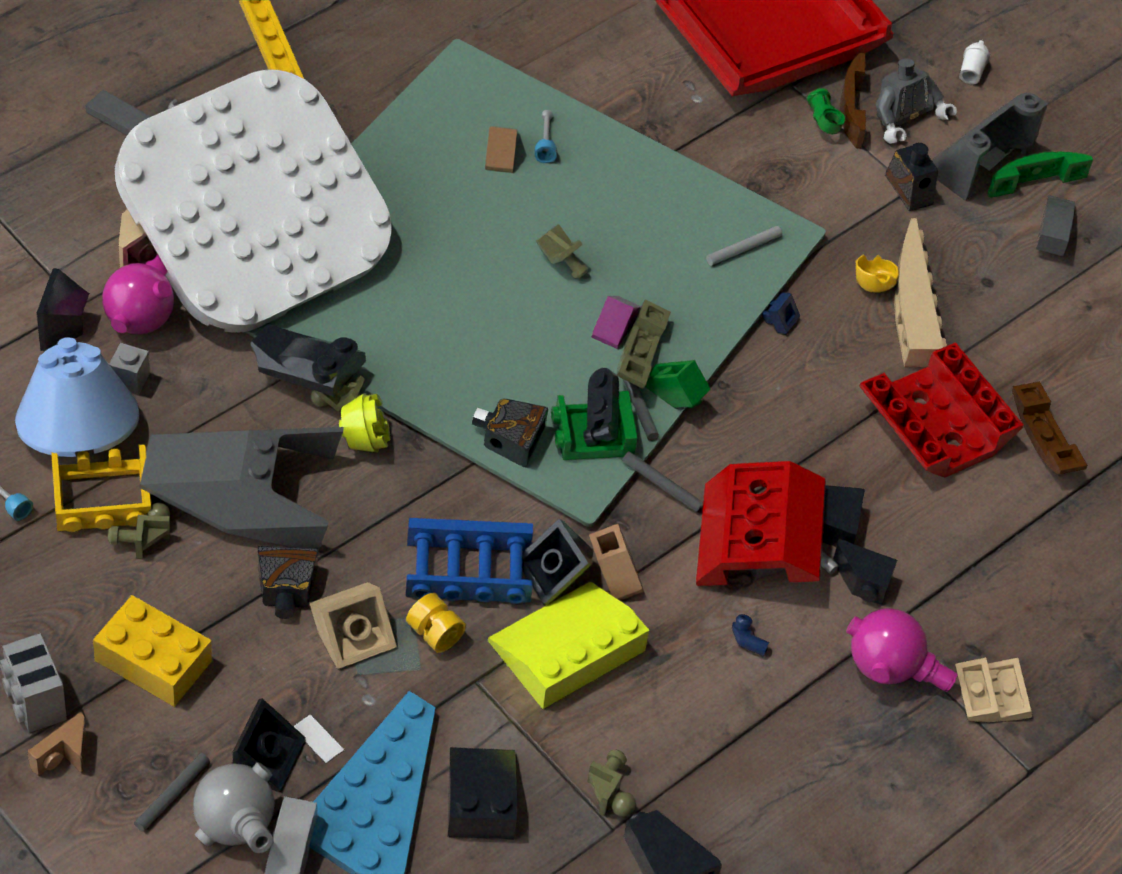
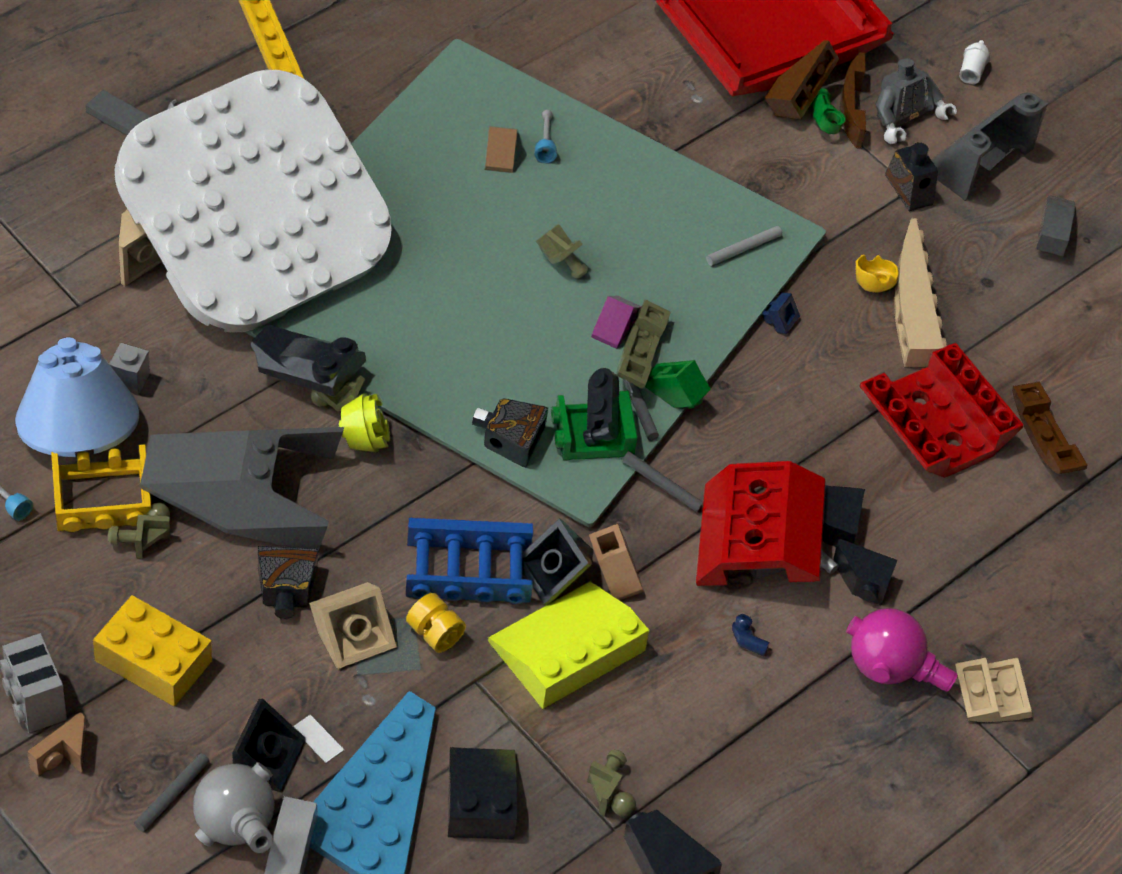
(60, 310): black slope -> none
(138, 297): dark pink piece -> none
(801, 83): none -> reddish brown slope
(1067, 165): green slope -> none

